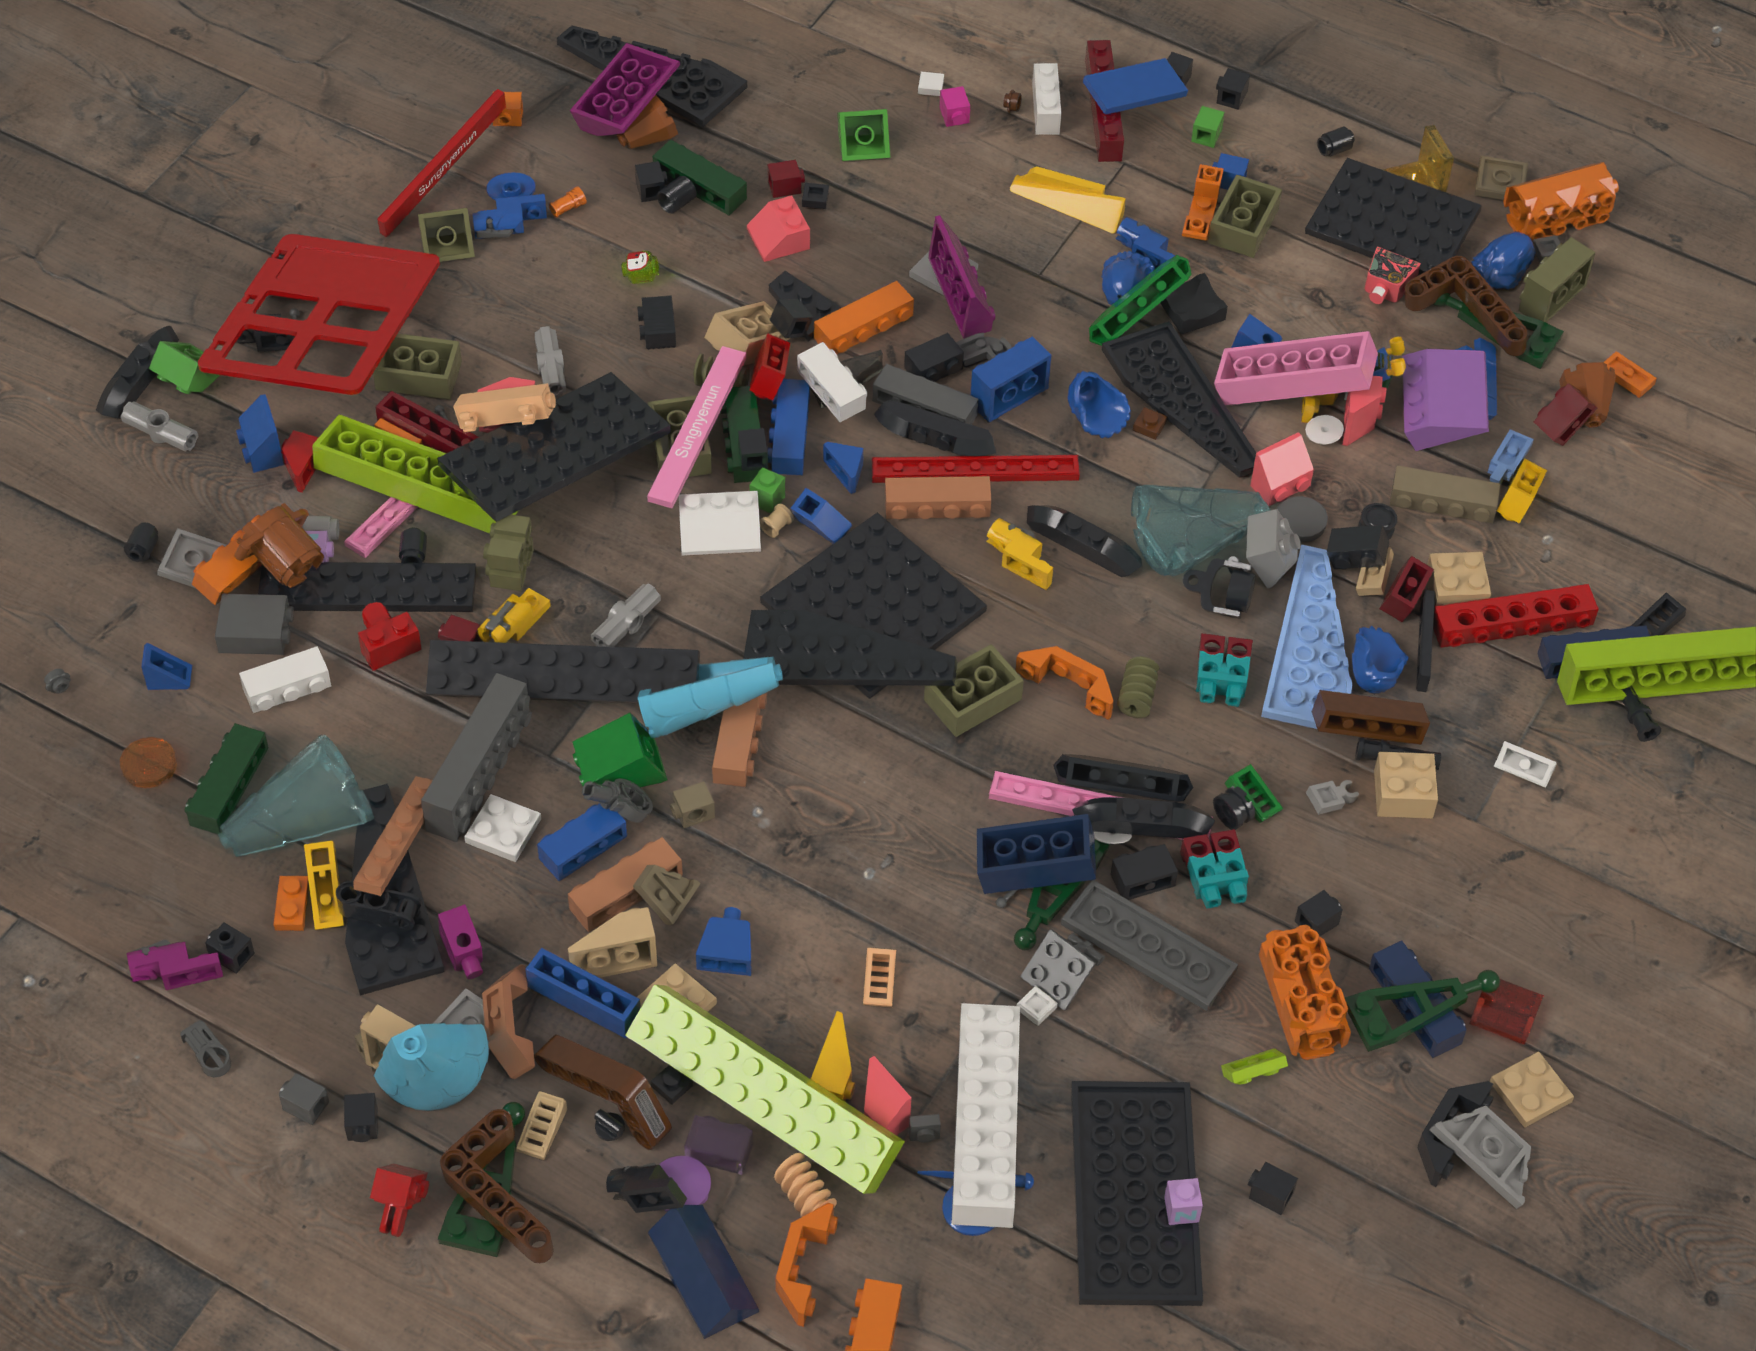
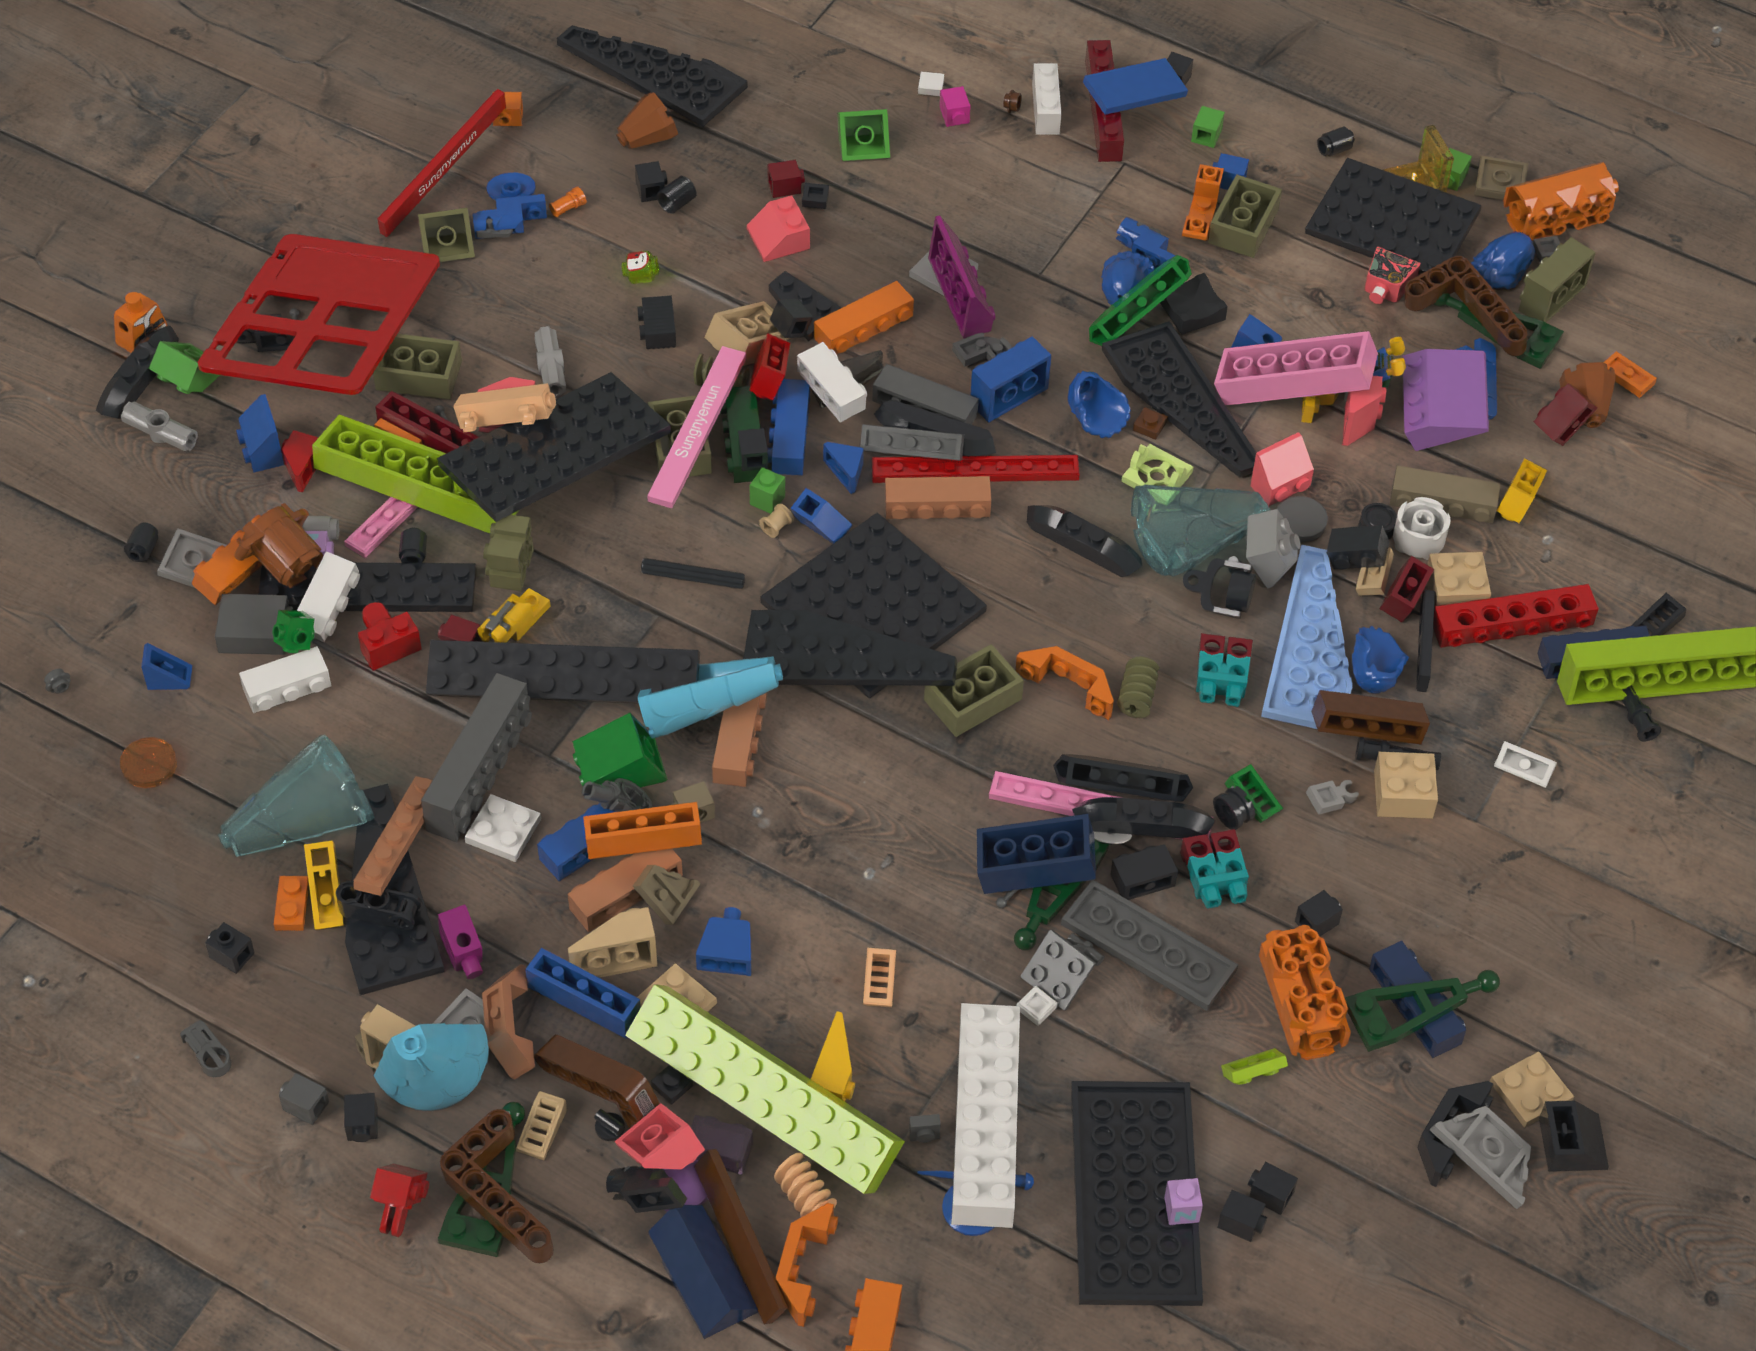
(136, 320): none -> orange torso
(173, 965): magenta plate -> none
(226, 778): dark green brick -> none
(293, 630): none -> green brick
(329, 593): none -> white brick
(622, 90): magenta slope -> none
(626, 616): light grey piece -> none
(642, 830): none -> orange brick
(661, 1141): none -> coral slope
(693, 573): none -> black axle
(712, 182): dark green brick -> none
(719, 523): white slope -> none
(740, 1236): none -> reddish brown tile
(886, 1099): coral slope -> none
(912, 442): none -> dark grey plate
(935, 358): black brick -> none
(1020, 552): yellow plate -> none
(1071, 196): yellow wedge -> none
(1149, 453): none -> yellowish green piece
(1232, 88): black brick -> none
(1242, 1216): none -> black brick
(1324, 429): white piece -> none
(1421, 527): none -> white brick
(1459, 169): none -> bright green brick
(1507, 1011): clear red slope -> none
(1509, 456): medium blue hinge -> none
(1572, 1137): none -> black slope

